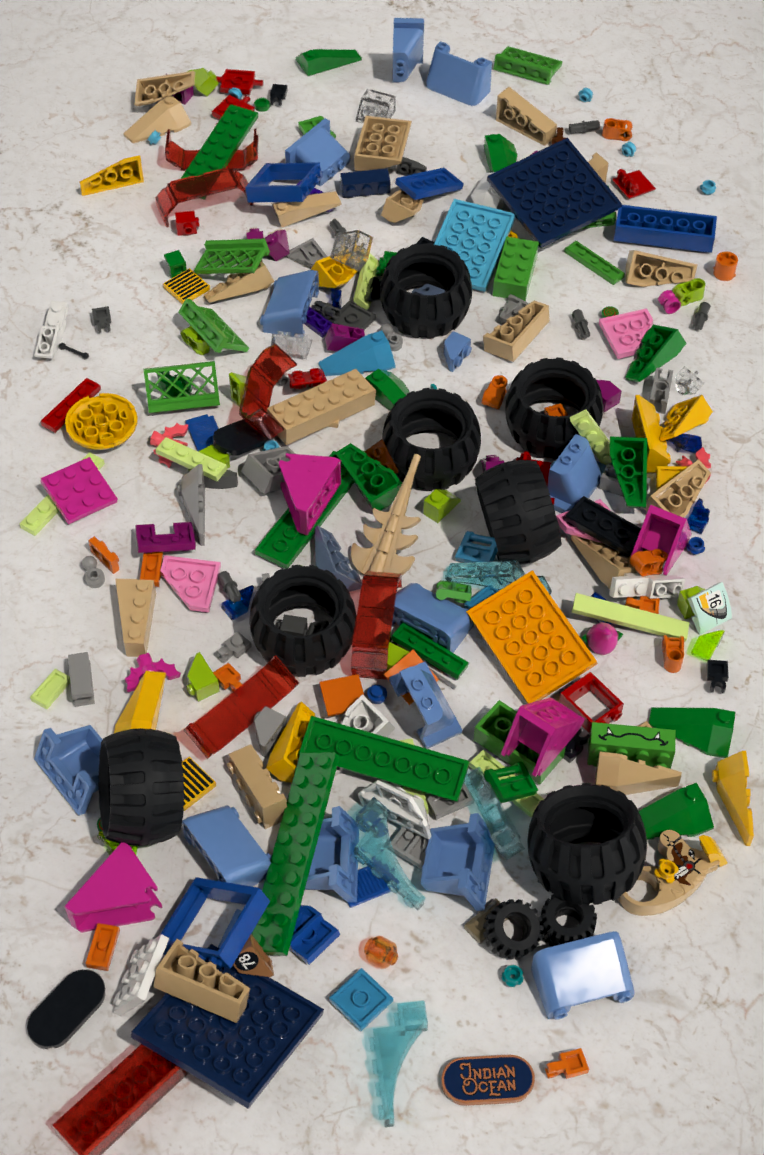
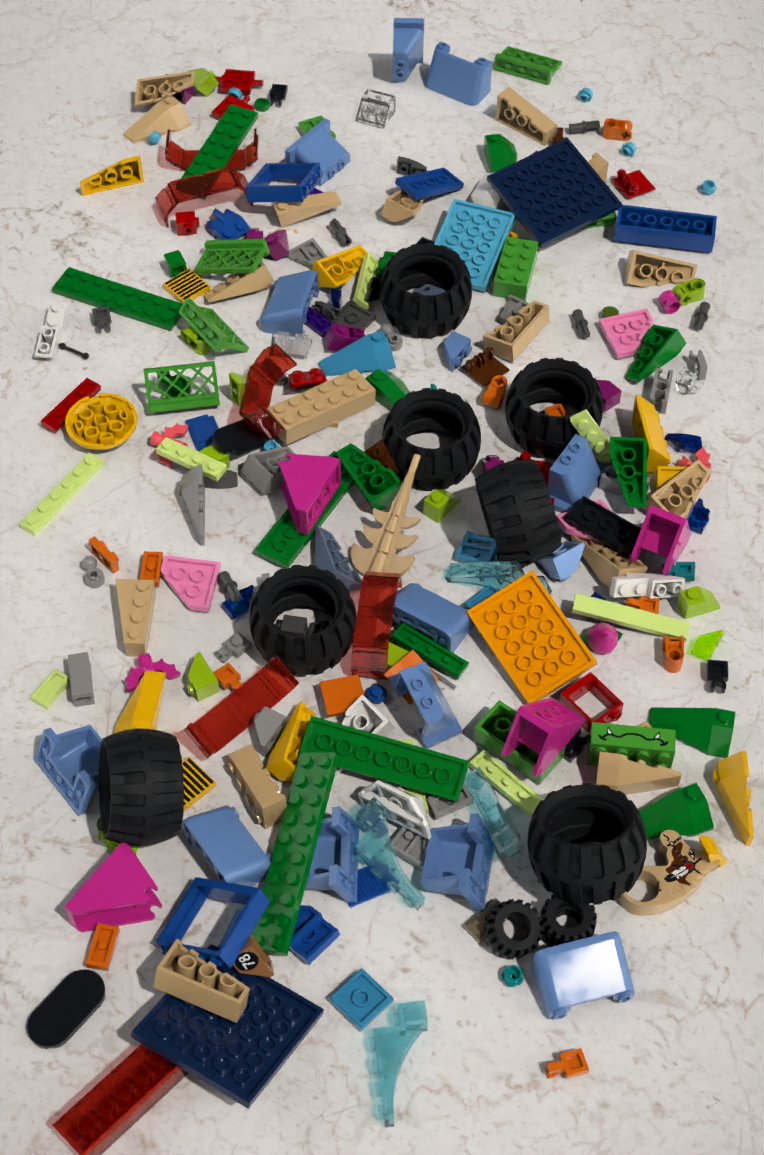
(79, 490): dark pink plate -> none
(119, 297): none -> green plate
(140, 976): white plate -> none
(149, 542): magenta plate -> none
(227, 225): none -> blue plate
(322, 60): green wedge -> none
(352, 248): clear slope -> none
(365, 183): dark blue brick -> none
(381, 143): tan slope -> none
(381, 952): clear orange head -> none
(458, 591): bright green plate -> none
(484, 367): none -> reddish brown hinge
(487, 1080): tile -> none
(512, 787): green plate -> none
(563, 561): none -> light blue slope
(594, 262): bright green tile -> none
(649, 561): orange piece -> none
(667, 865): yellow plate -> none
(684, 570): none -> teal plate
(685, 416): yellow wedge -> none
(695, 545): blue plate -> none
(699, 364): none -> light grey plate
(710, 607): light aqua slope -> none
(725, 266): orange piece -> none

